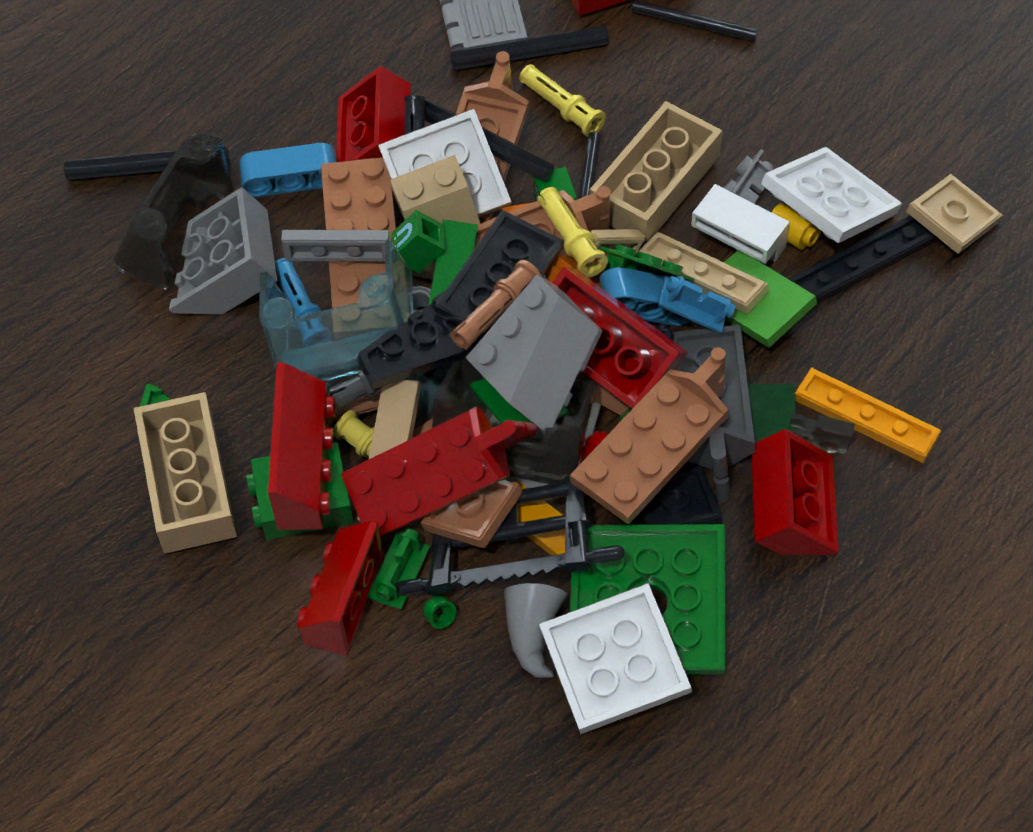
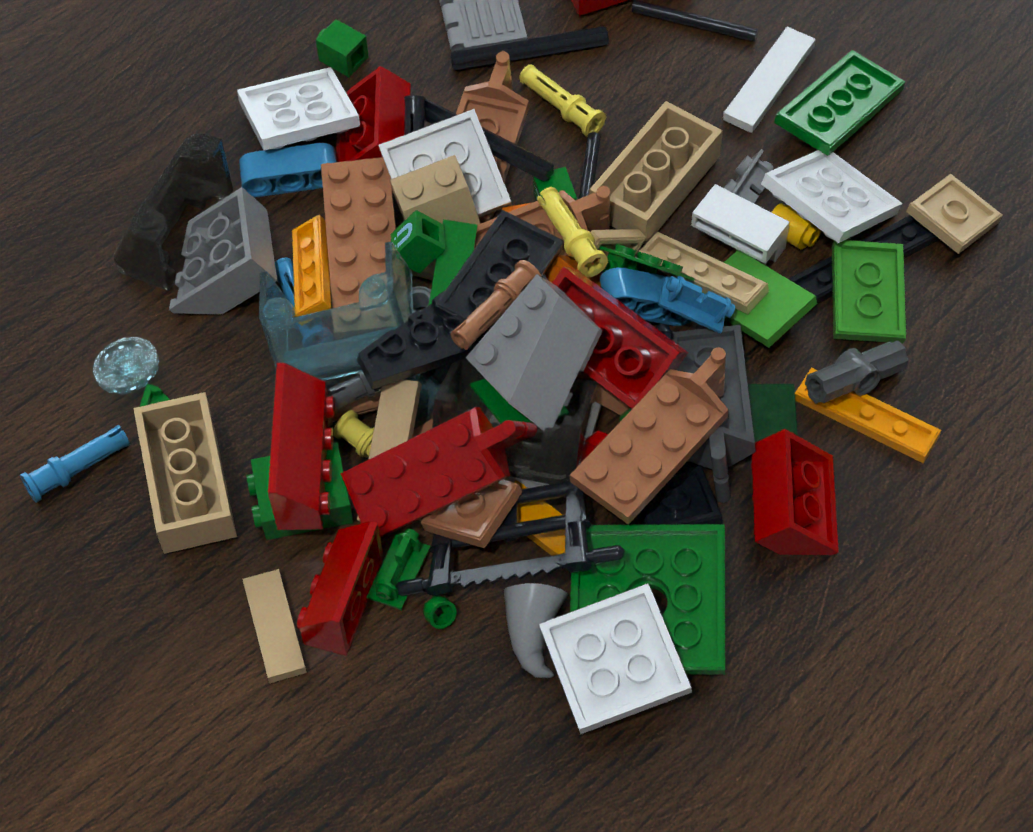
(60, 470): none -> dark azure pin
(121, 165): black axle -> none
(126, 364): none -> clear light blue wheel
(274, 626): none -> tan tile
(298, 108): none -> white plate
(311, 267): none -> light orange tile
(334, 245): light grey tile -> none
(342, 48): none -> green brick
(769, 79): none -> white tile
(825, 433): clear smoke plate -> none
(839, 102): none -> green tile
(856, 372): none -> dark grey piece
(868, 291): none -> bright green tile

